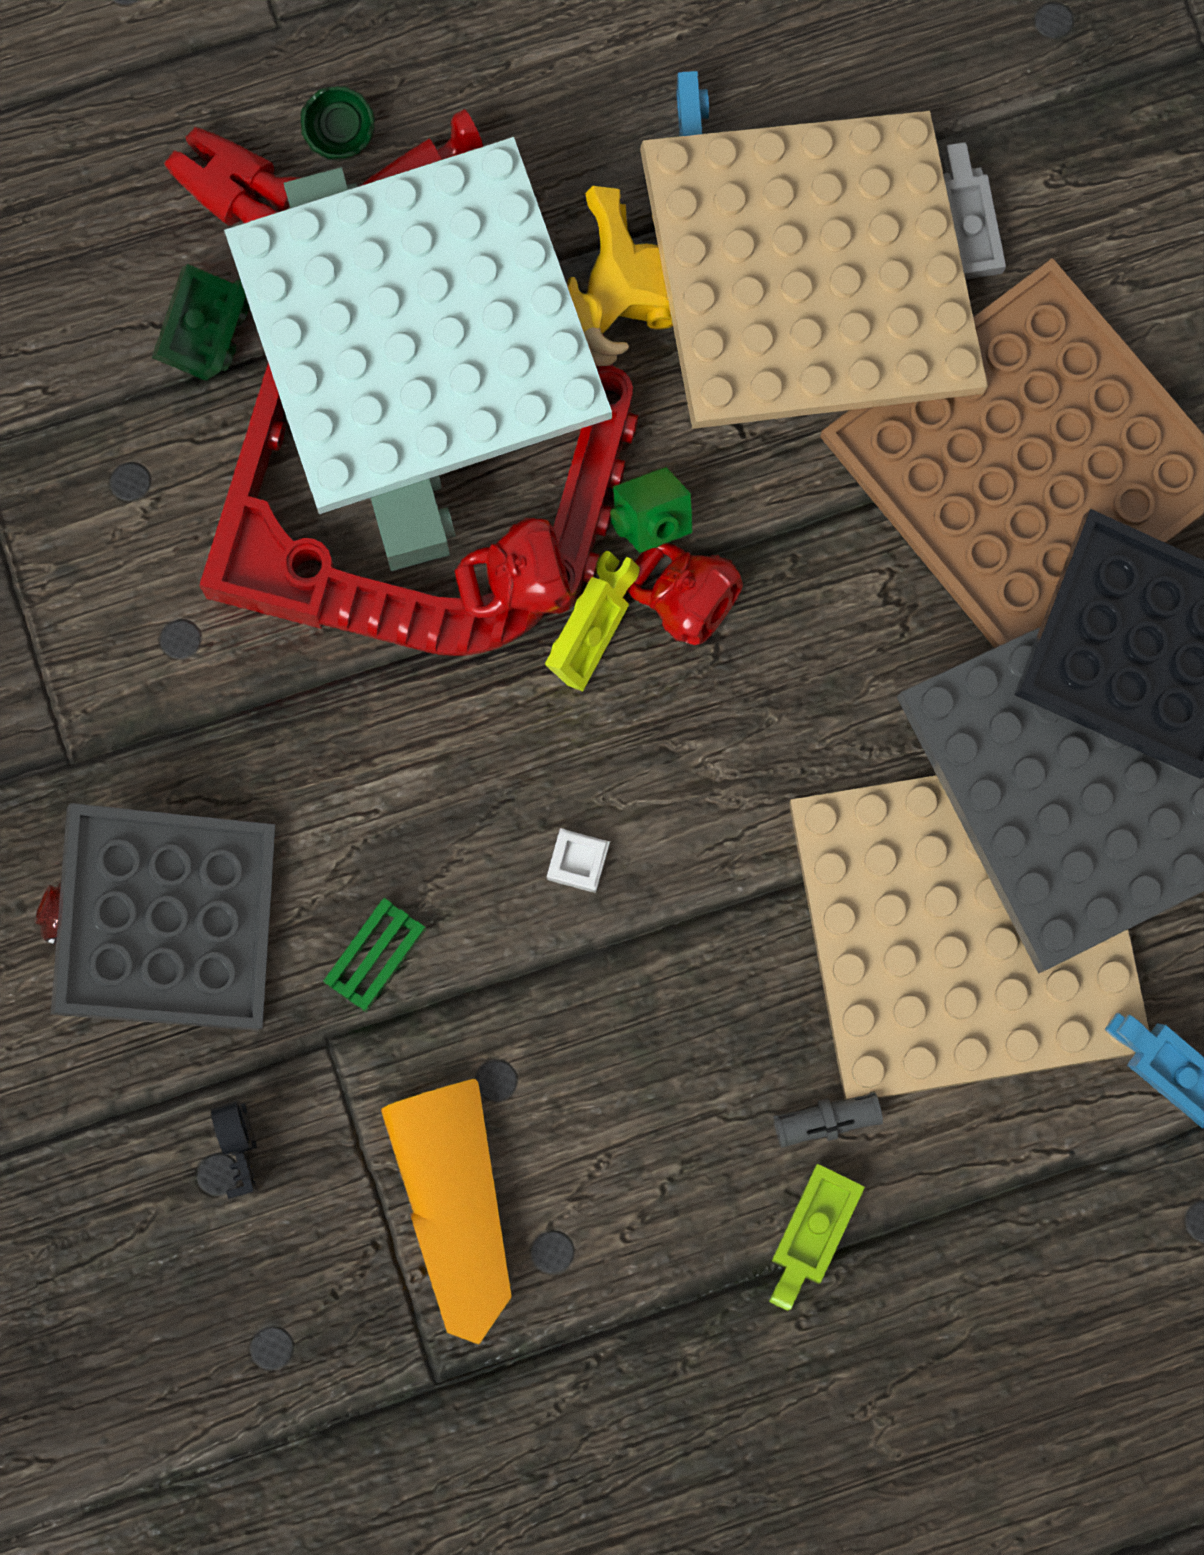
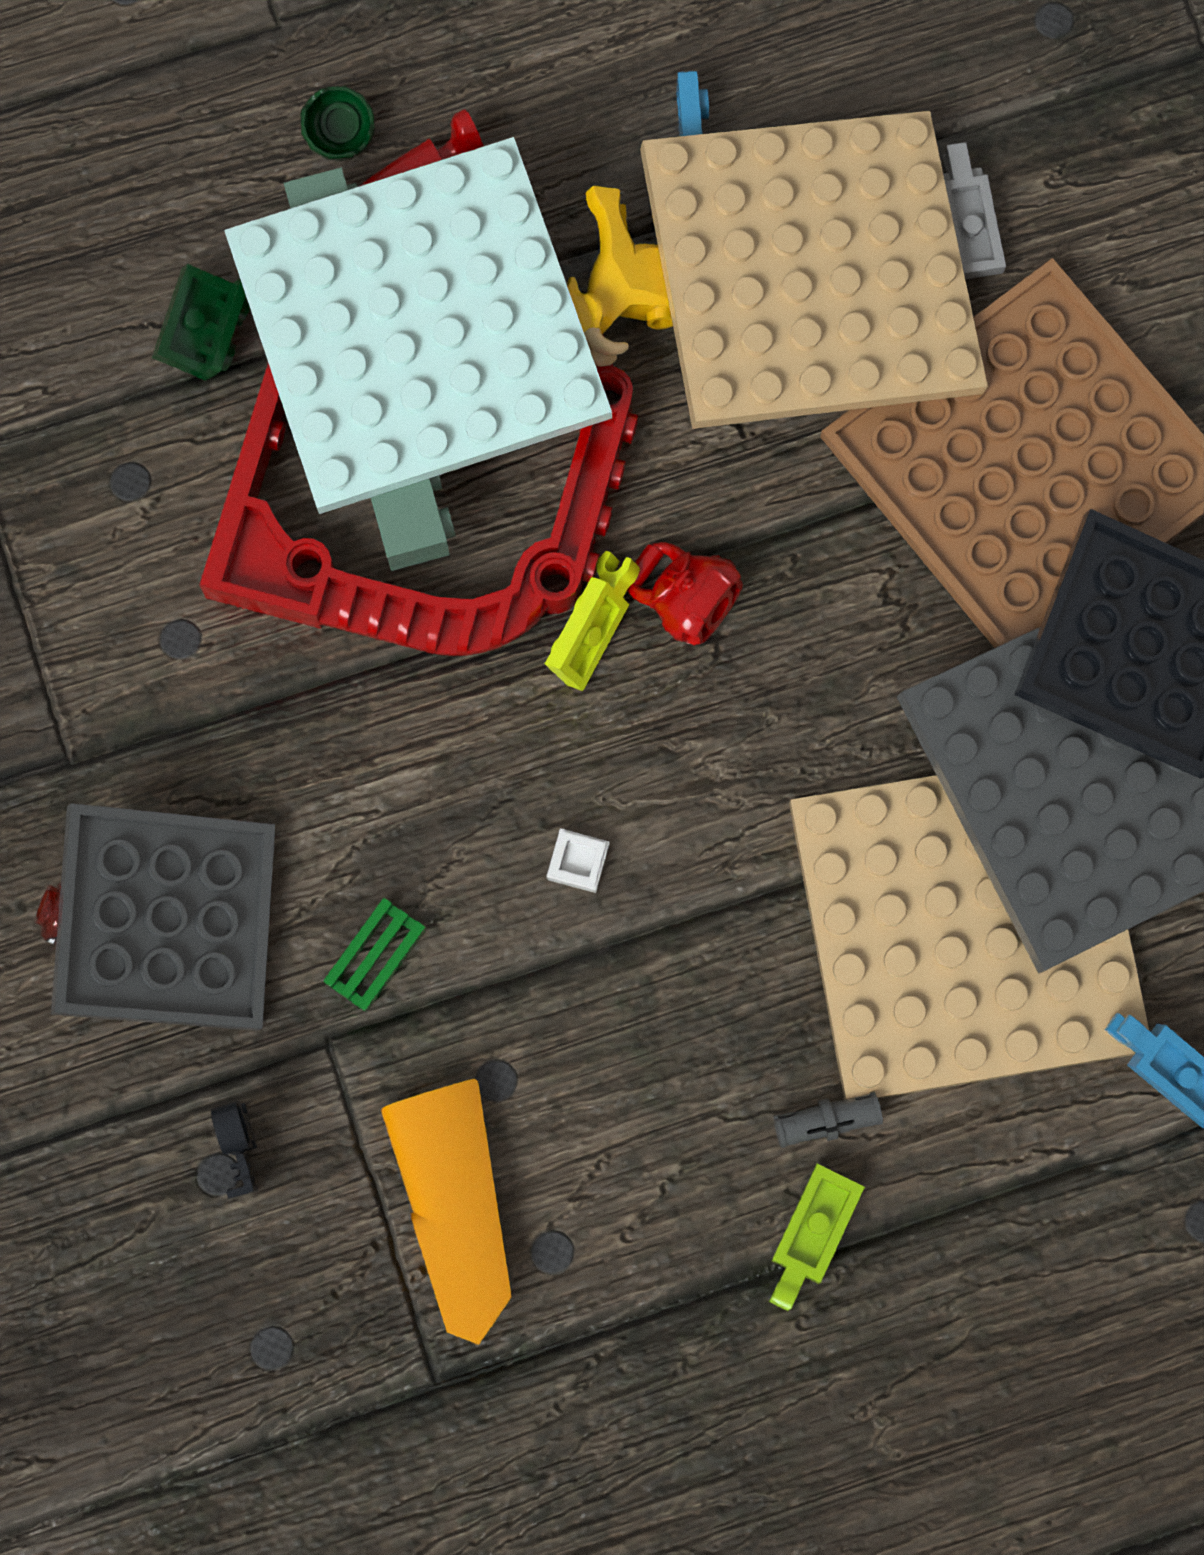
(230, 180): red piece -> none
(522, 571): red piece -> none
(652, 510): green brick -> none

